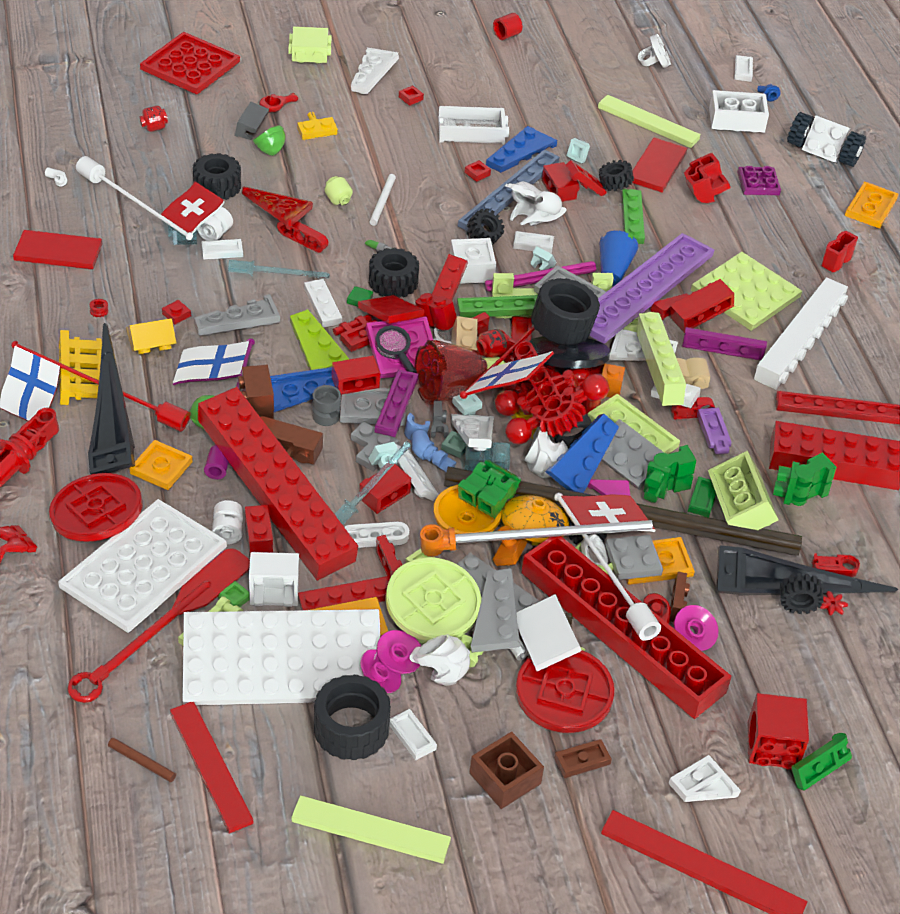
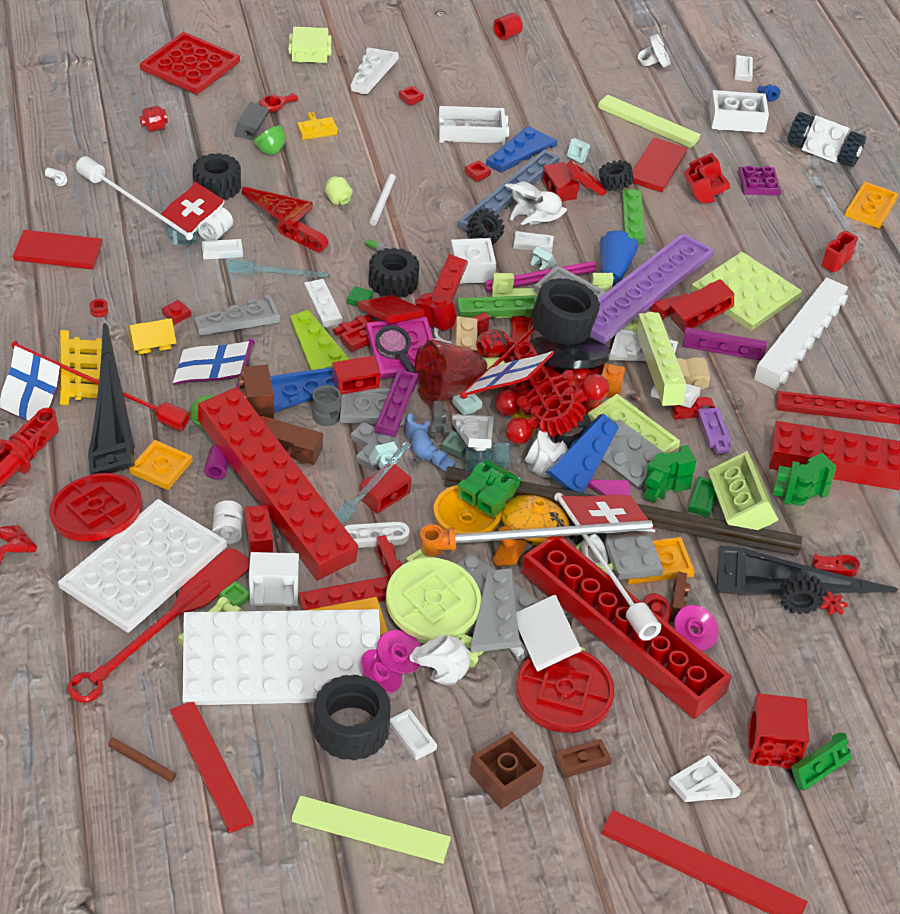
(422, 485): white plate -> none

